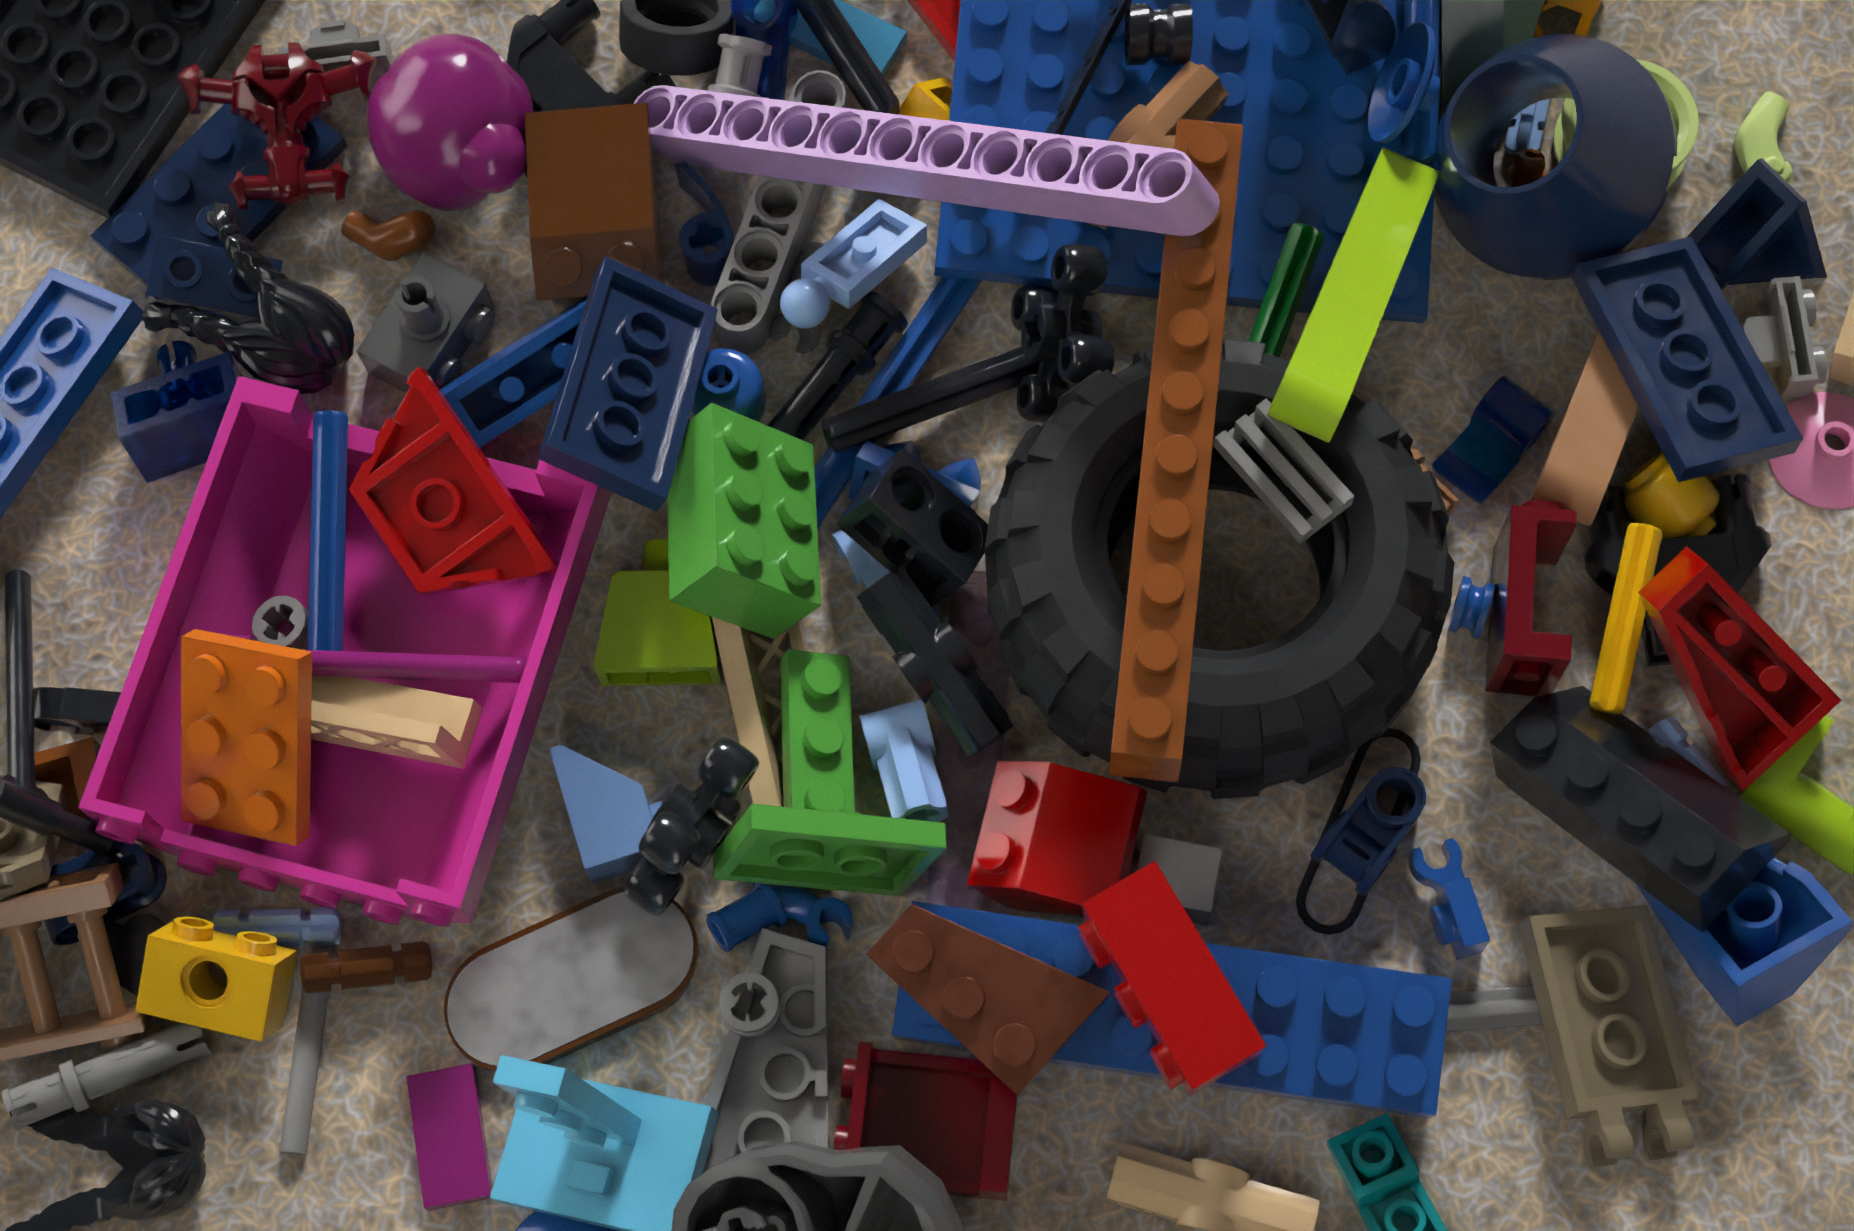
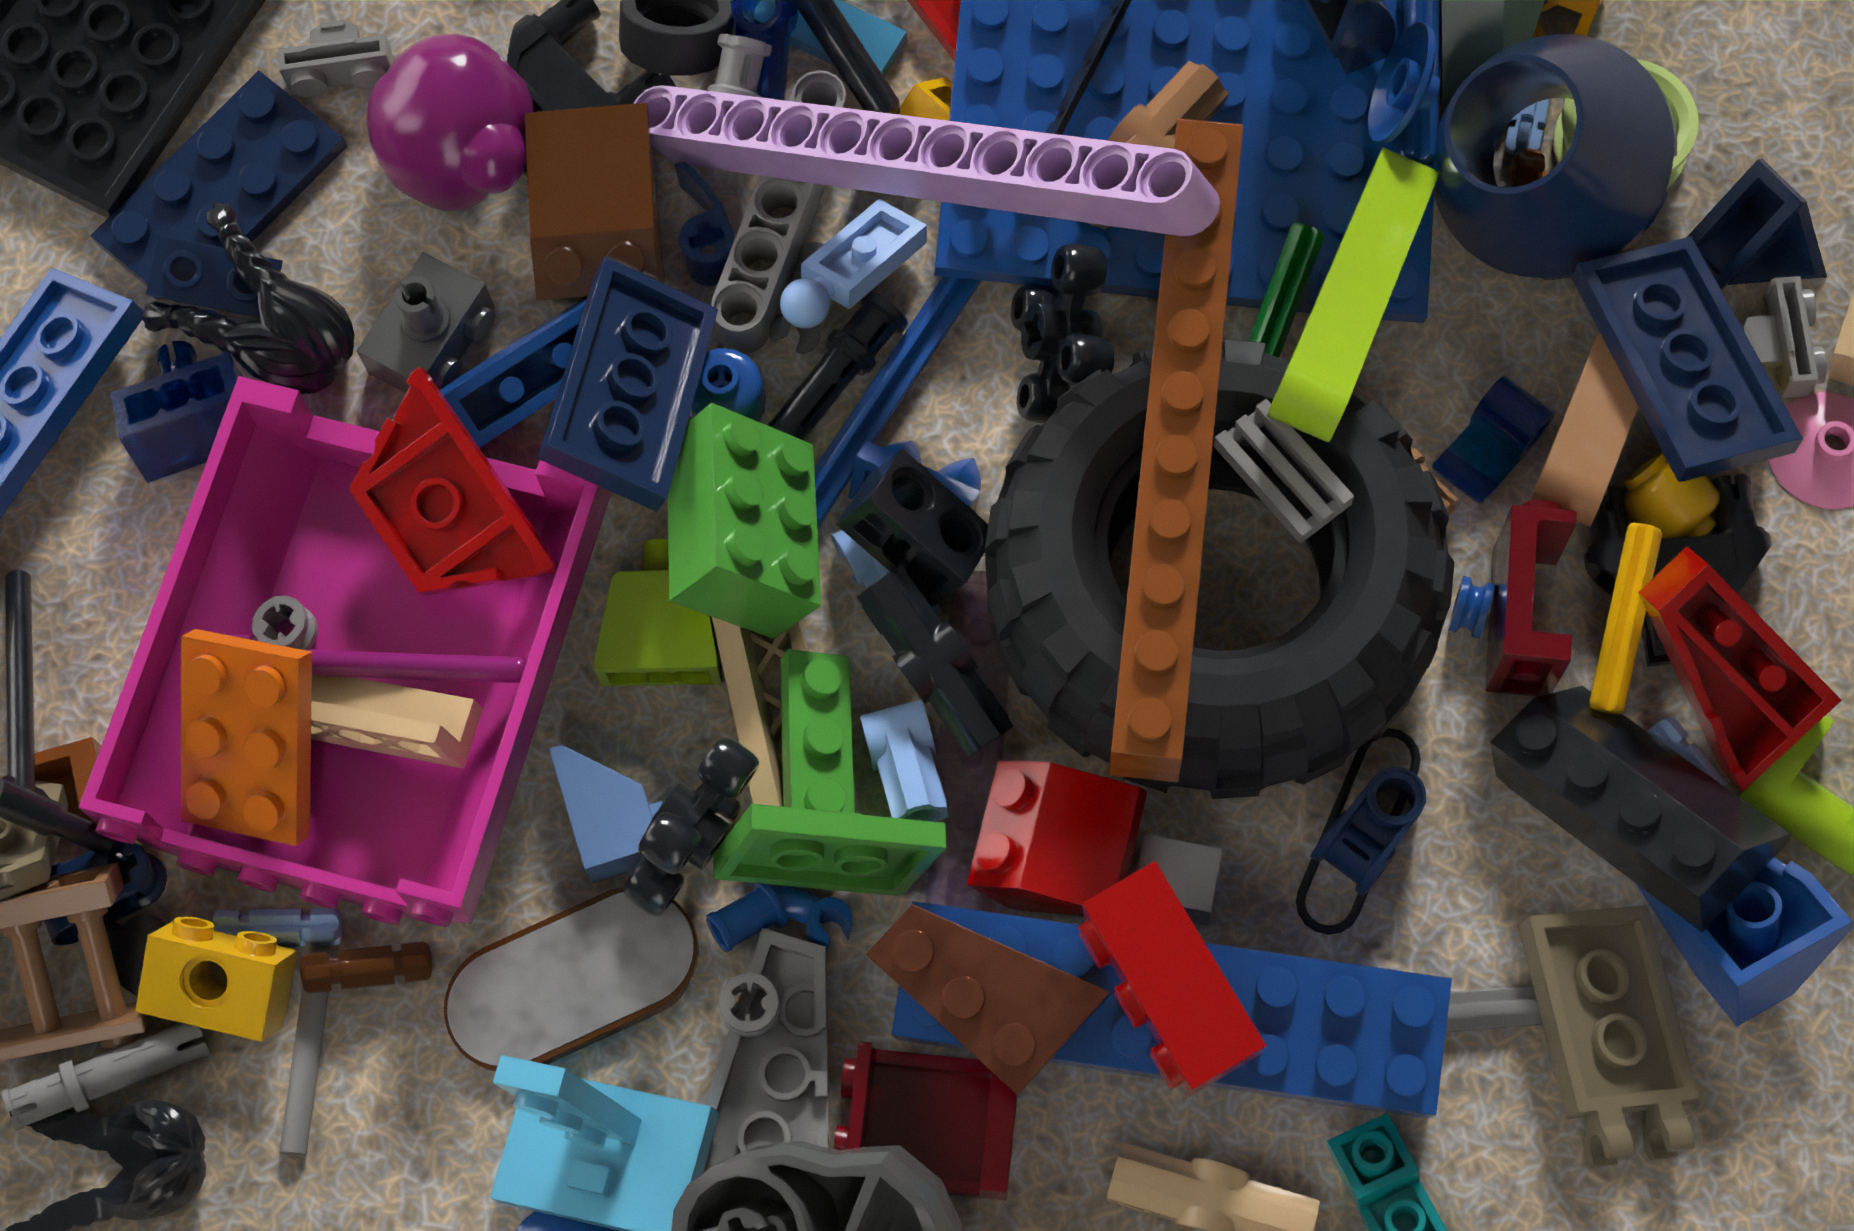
(73, 708): black piece -> none
(281, 98): dark red piece -> none
(327, 531): blue axle -> none
(392, 237): dark orange arm -> none
(449, 1137): magenta tile -> none
(927, 400): black axle -> none
(1158, 34): black wheel -> none
(1458, 915): blue plate -> none
(1758, 135): yellowish green arm -> none

